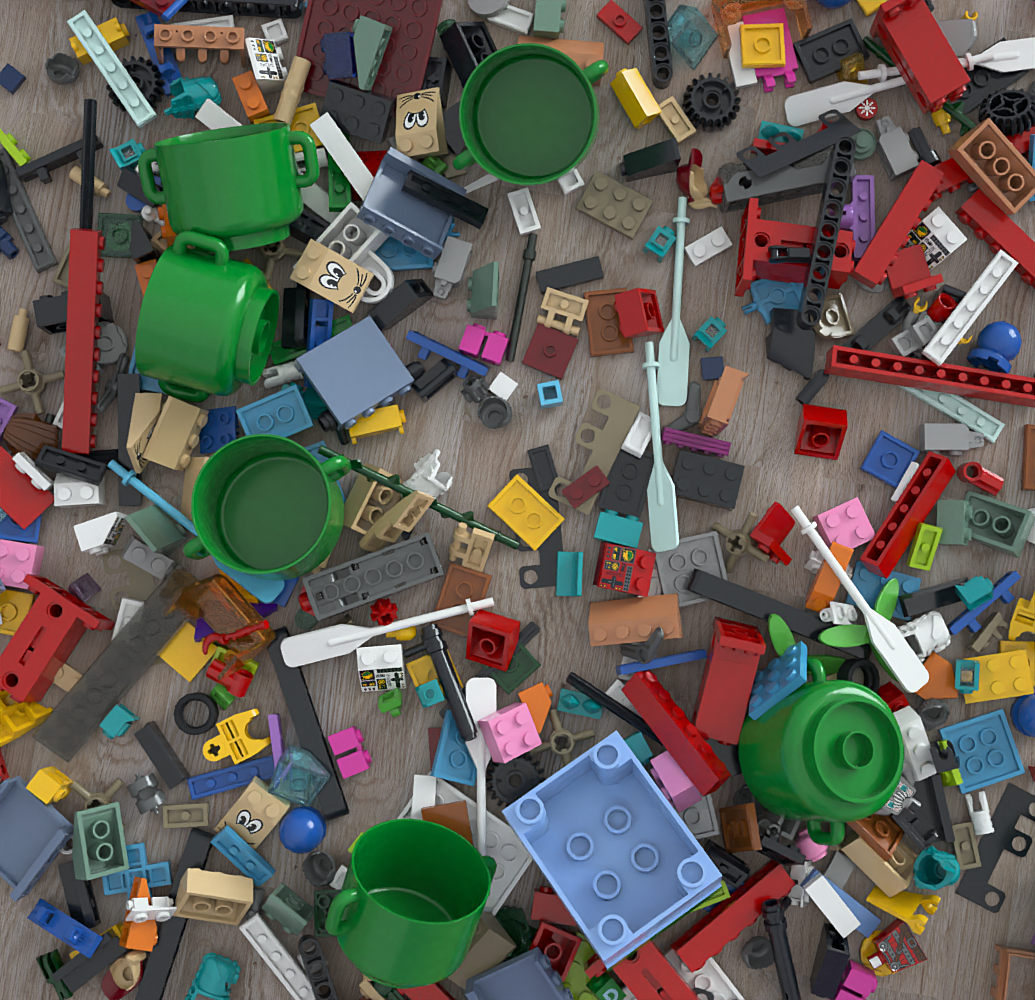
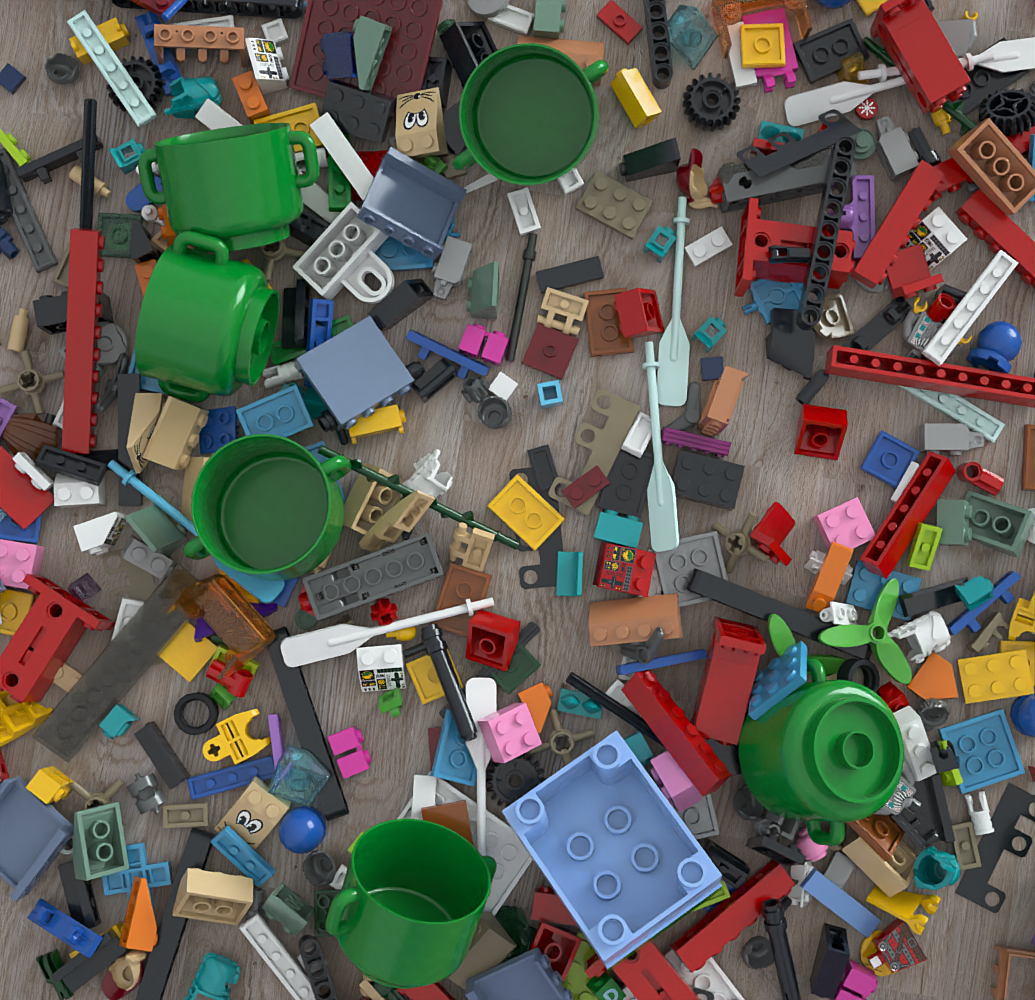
(131, 183): black tile -> none
(140, 911): white hinge -> none
(223, 639): red piece -> none
(292, 90): tan axle -> none
(332, 275): tan slope -> none
(430, 693): teal window -> none
(445, 199): black plate -> none
(675, 120): tan plate -> none
(740, 828): dark orange tile -> none
(831, 905): white tile -> none
(882, 632): white piece -> none
(913, 337): light grey slope -> none
(966, 675): teal window -> none

